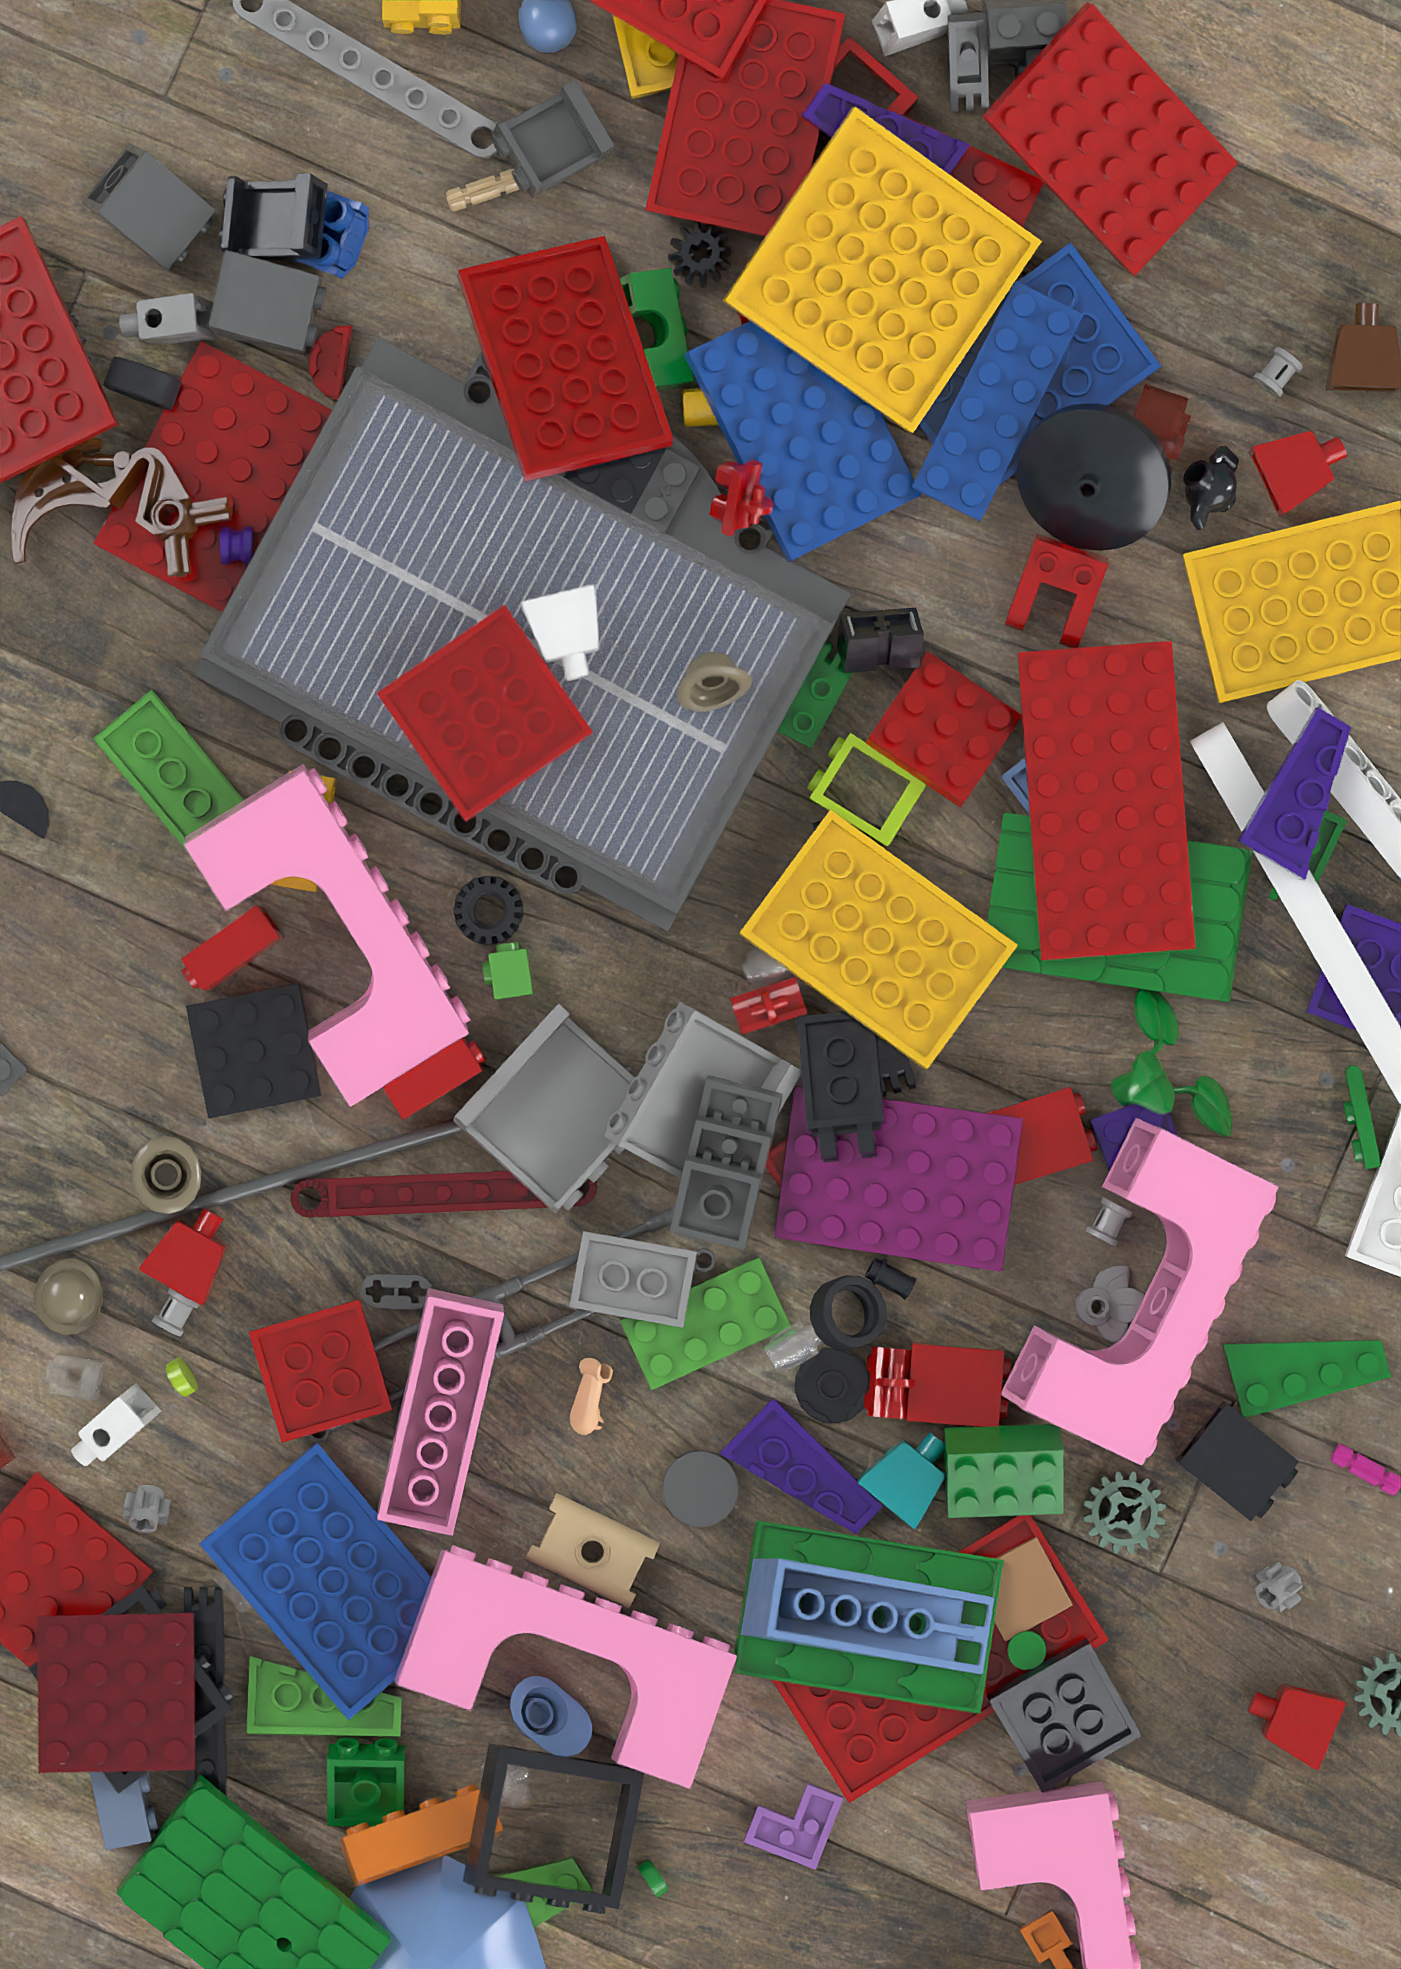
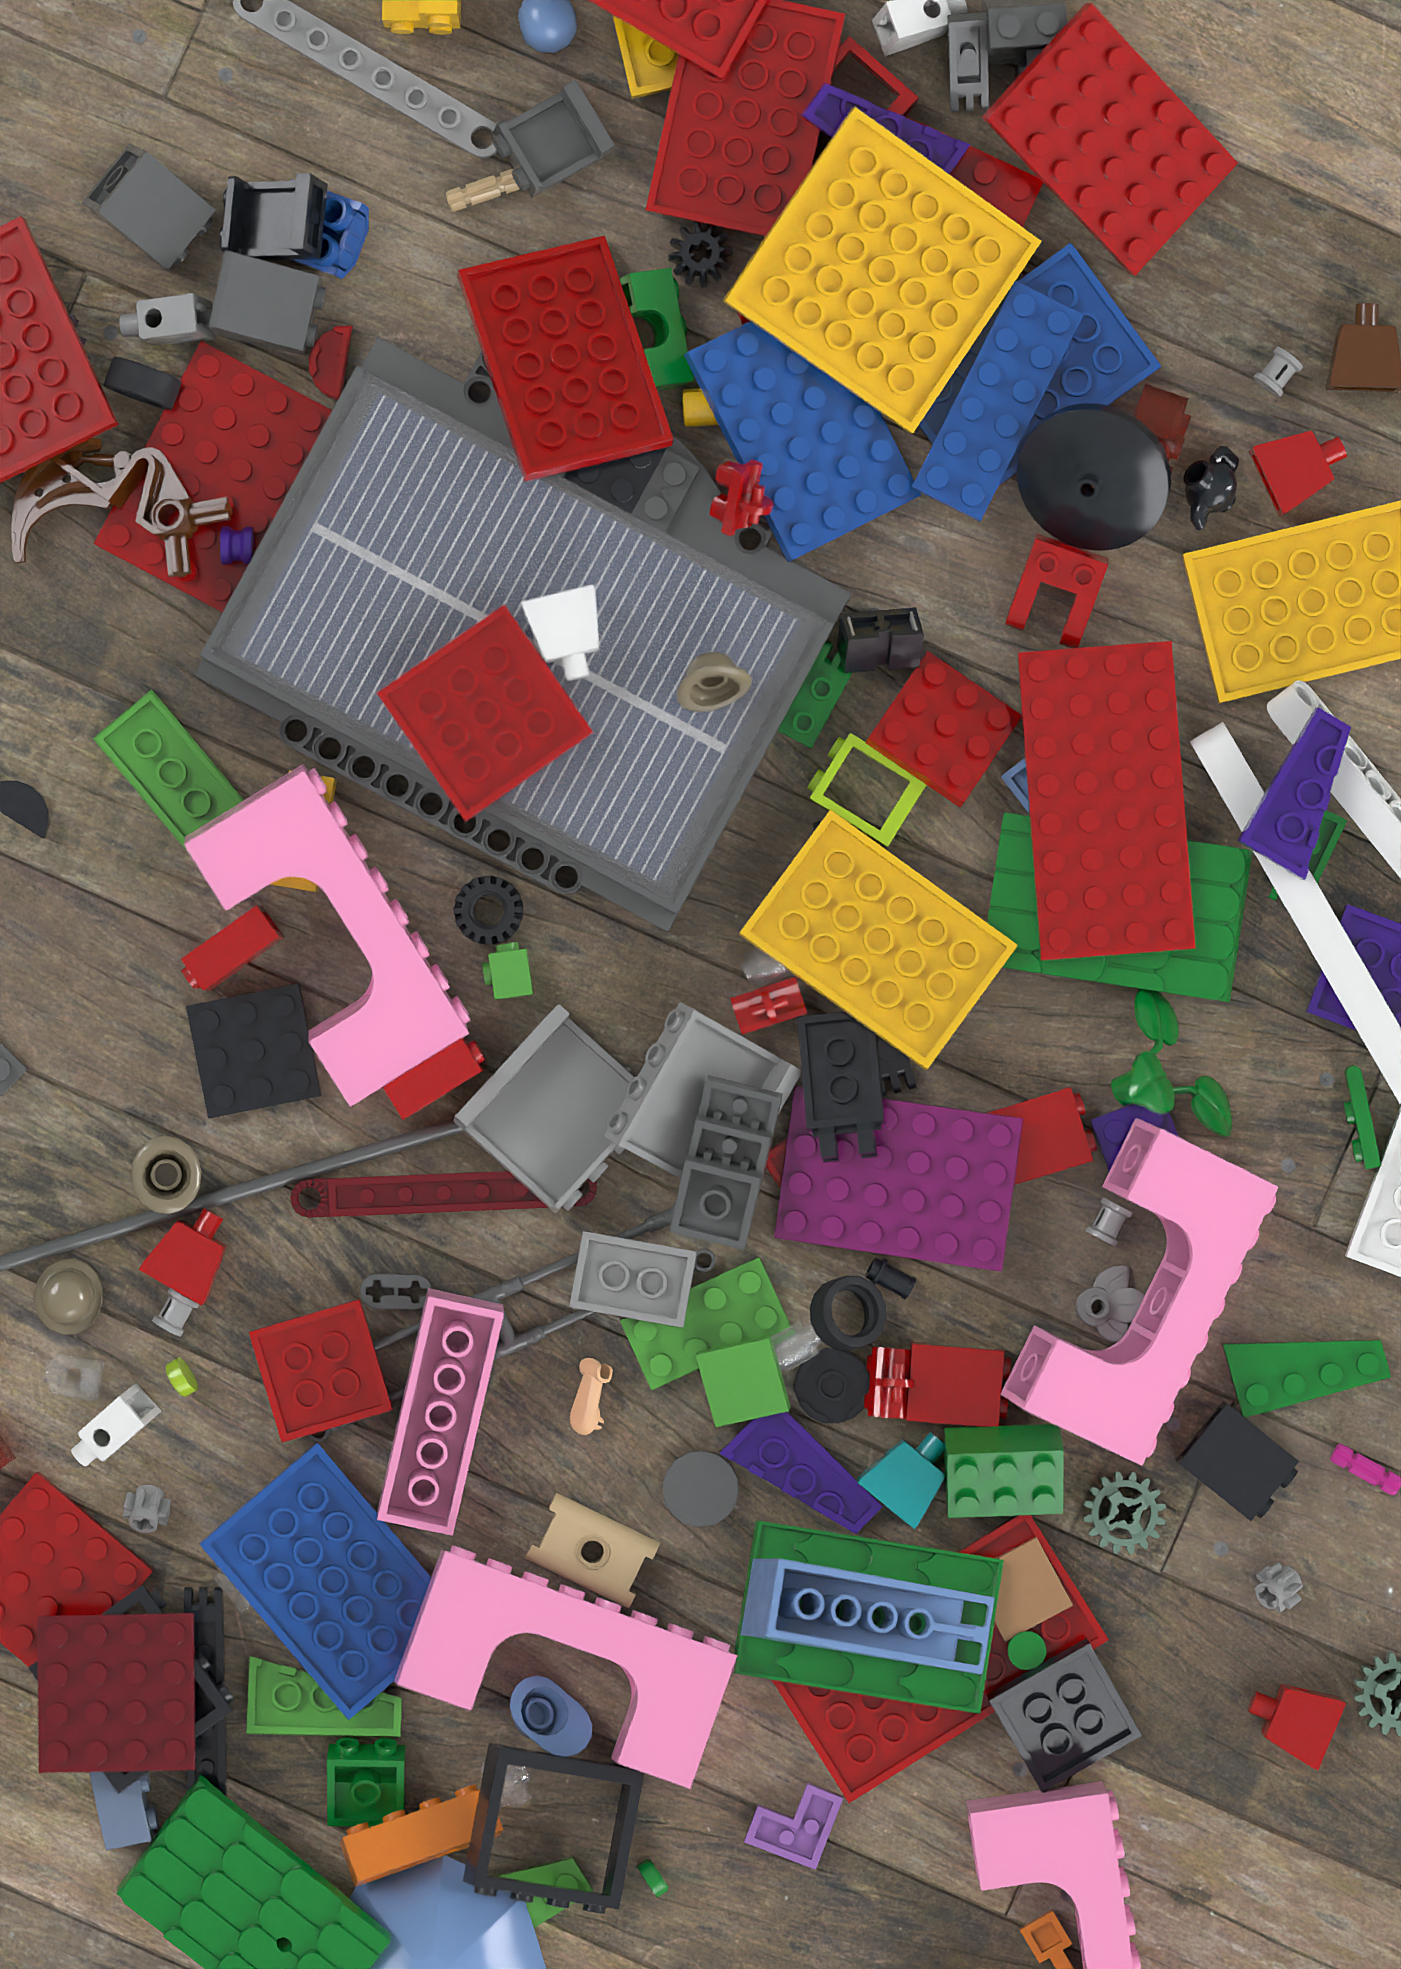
(743, 1381): none -> bright green tile

